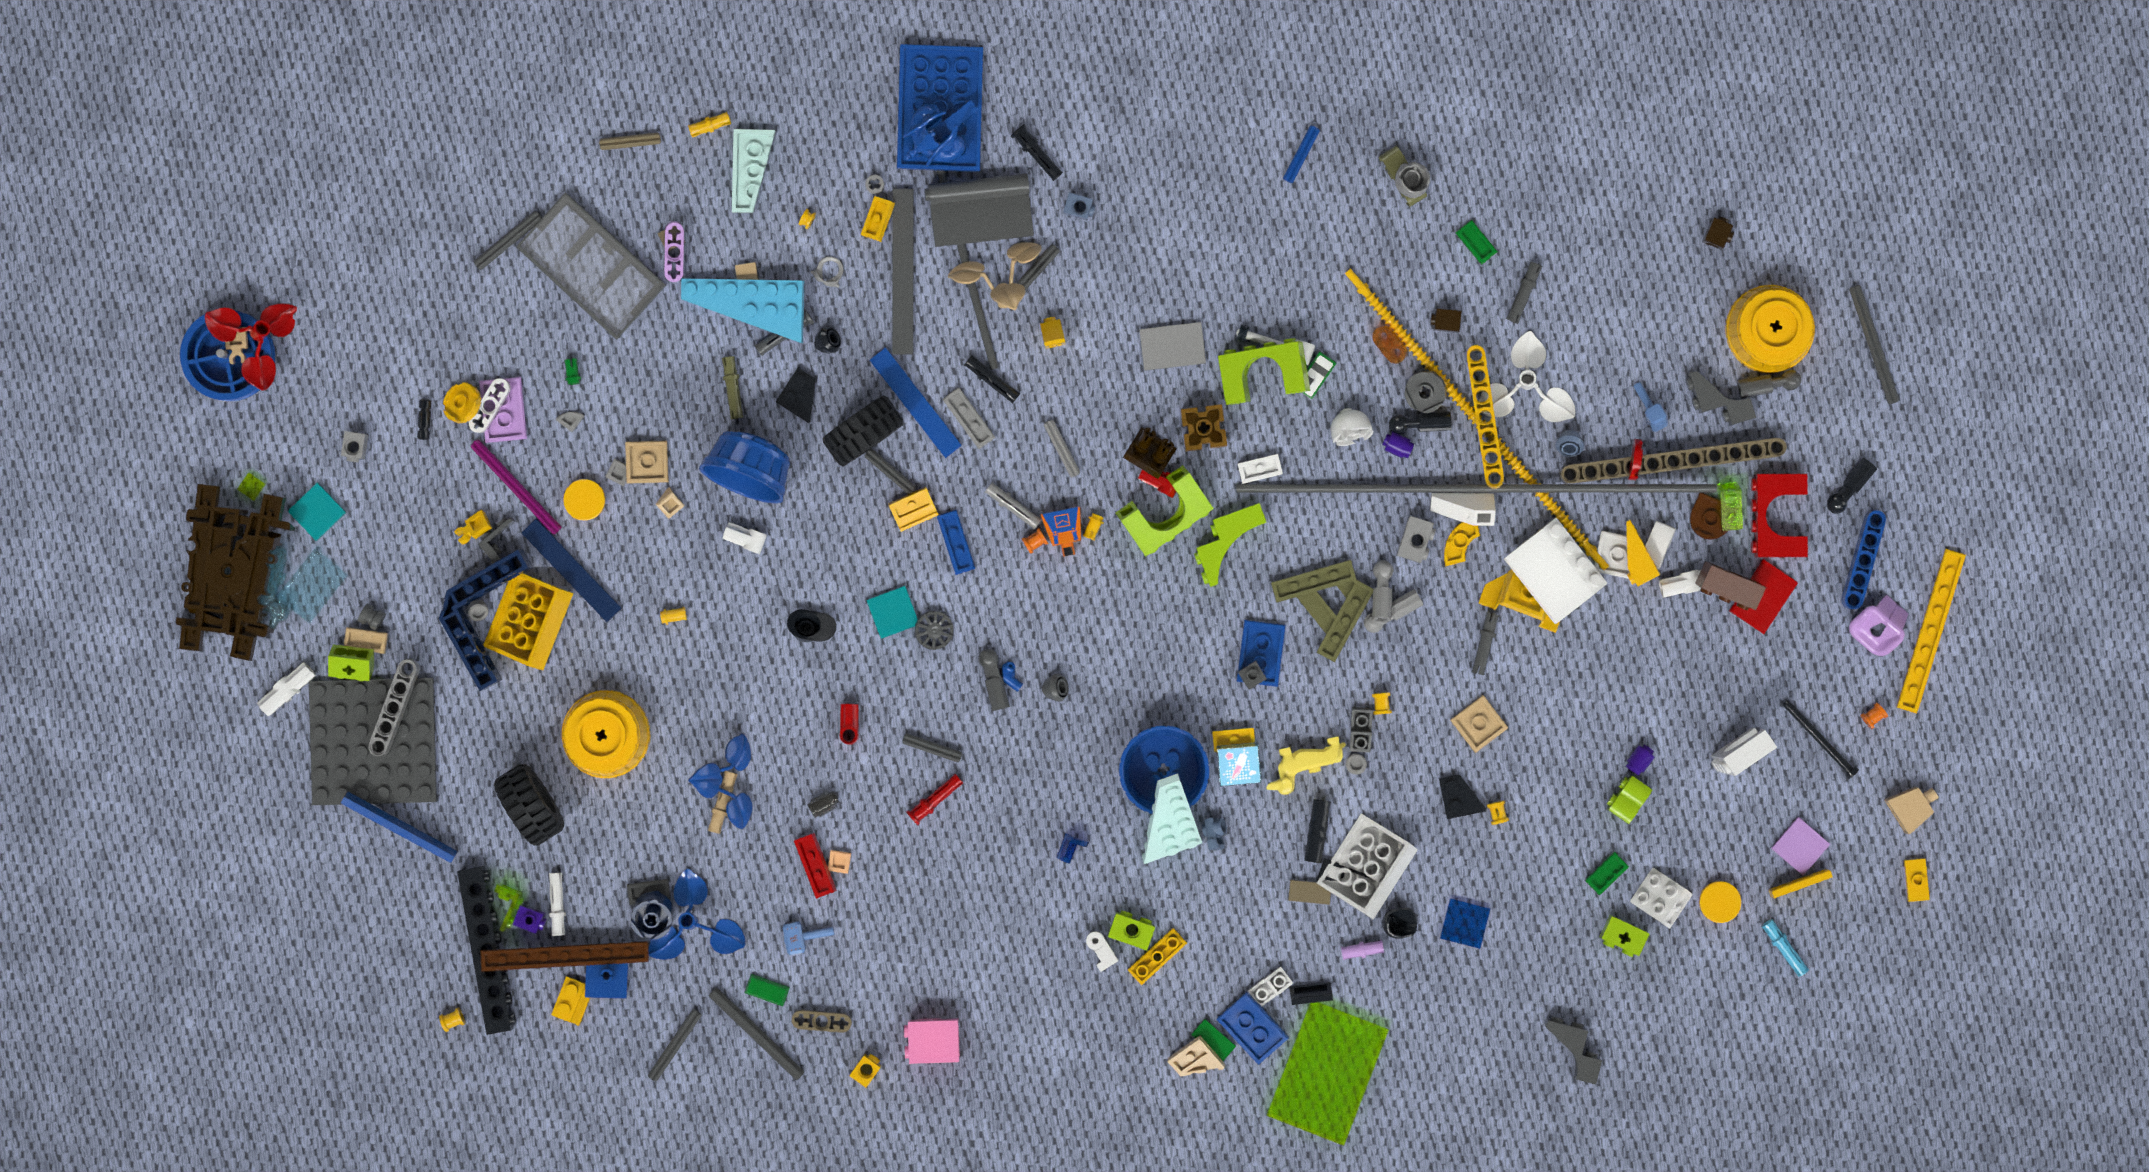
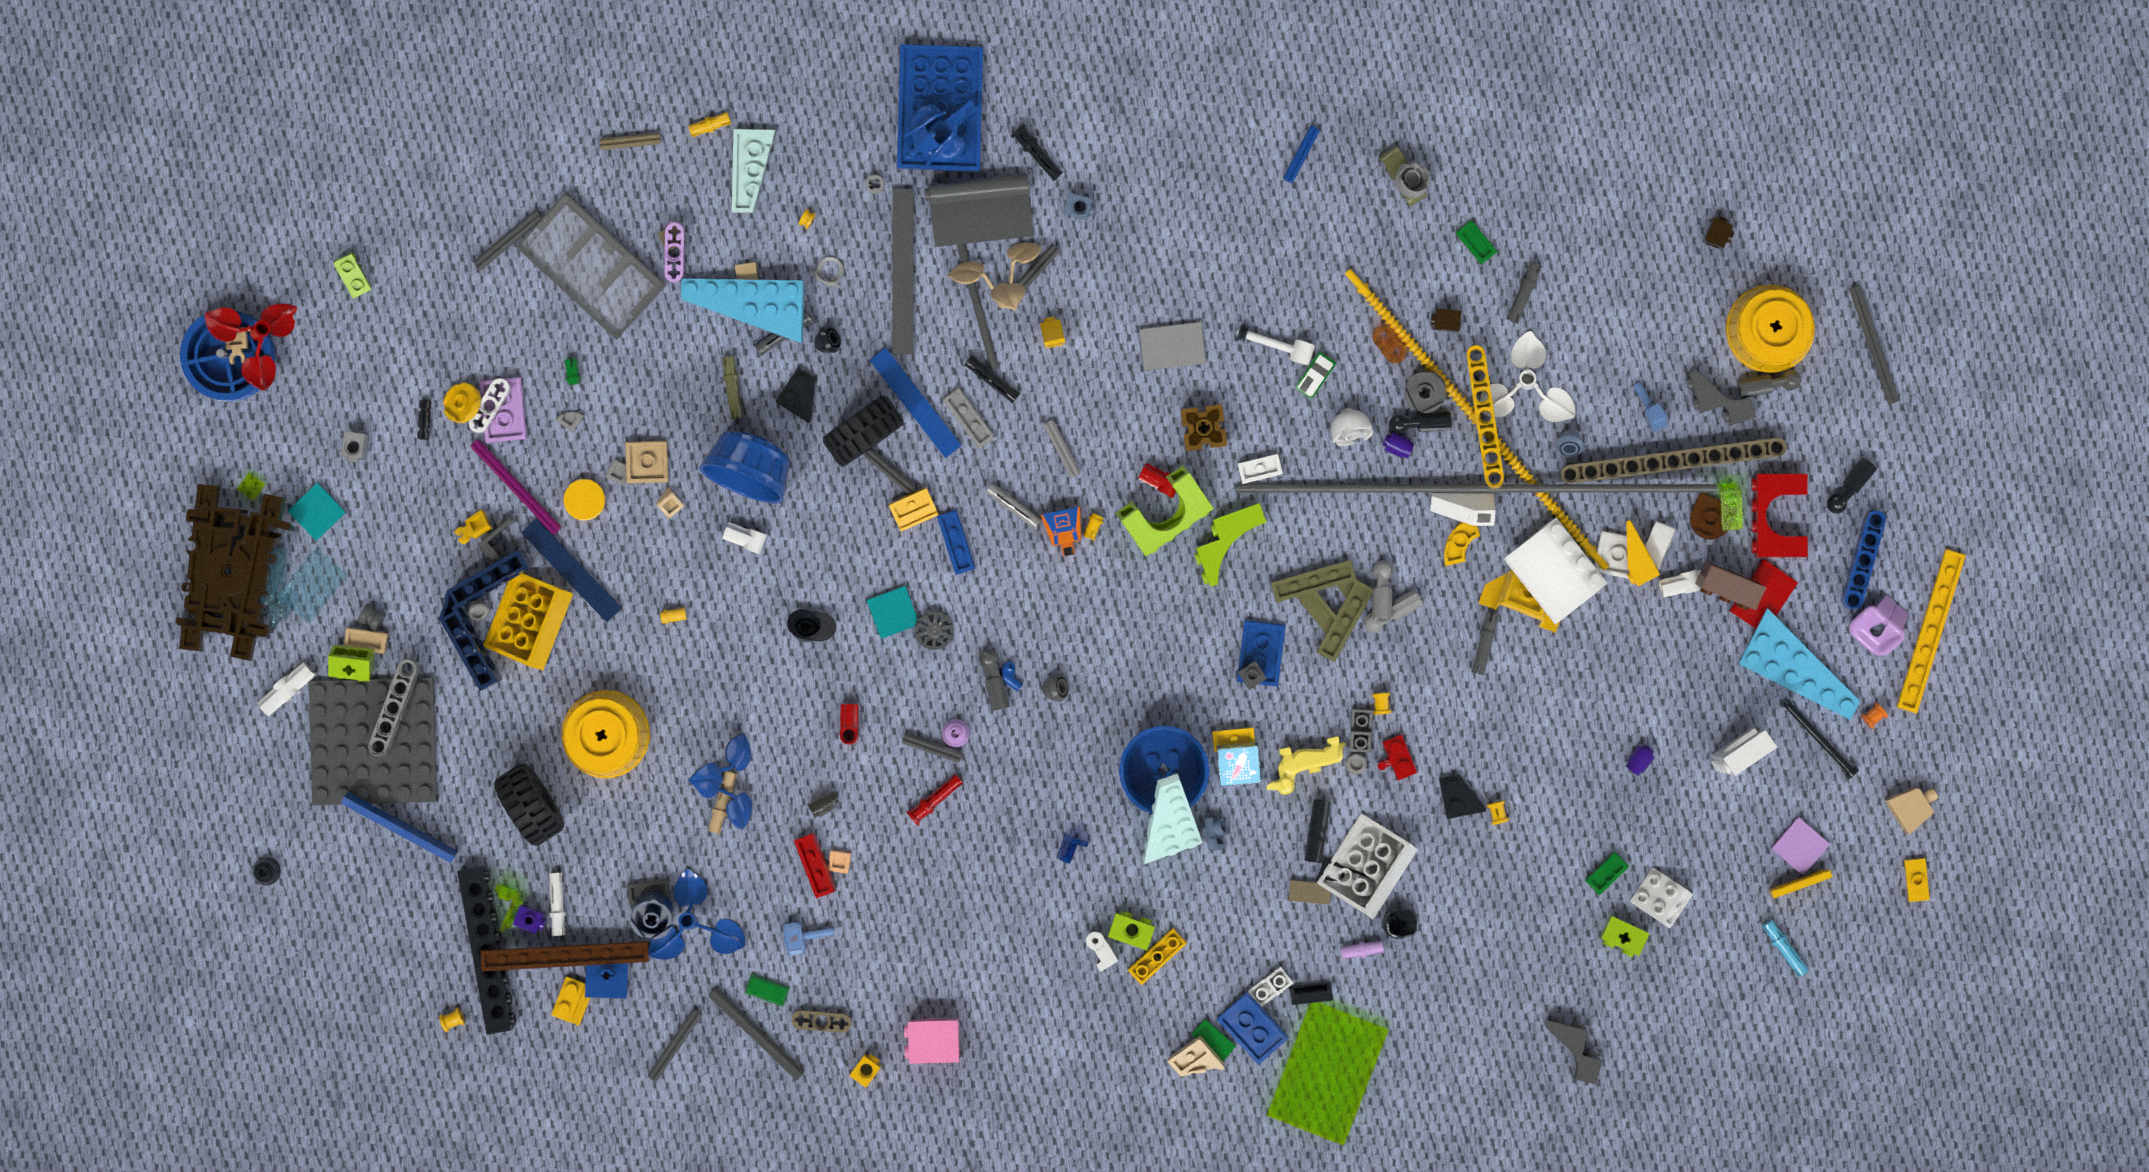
(269, 867): none -> black cone
(352, 275): none -> lime plate
(877, 219): yellow plate -> none
(961, 729): none -> lavender cone
(1035, 540): orange bush -> none
(1150, 452): dark brown plate -> none
(1235, 368): lime arch -> none
(1397, 757): none -> red plate
(1407, 549): light grey brick -> none
(1465, 923): clear blue tile -> none
(1479, 723): tan tile -> none
(1628, 799): lime brick -> none
(1636, 459): red tile -> none
(1720, 902): yellow tile -> none
(1785, 660): none -> medium azure wing

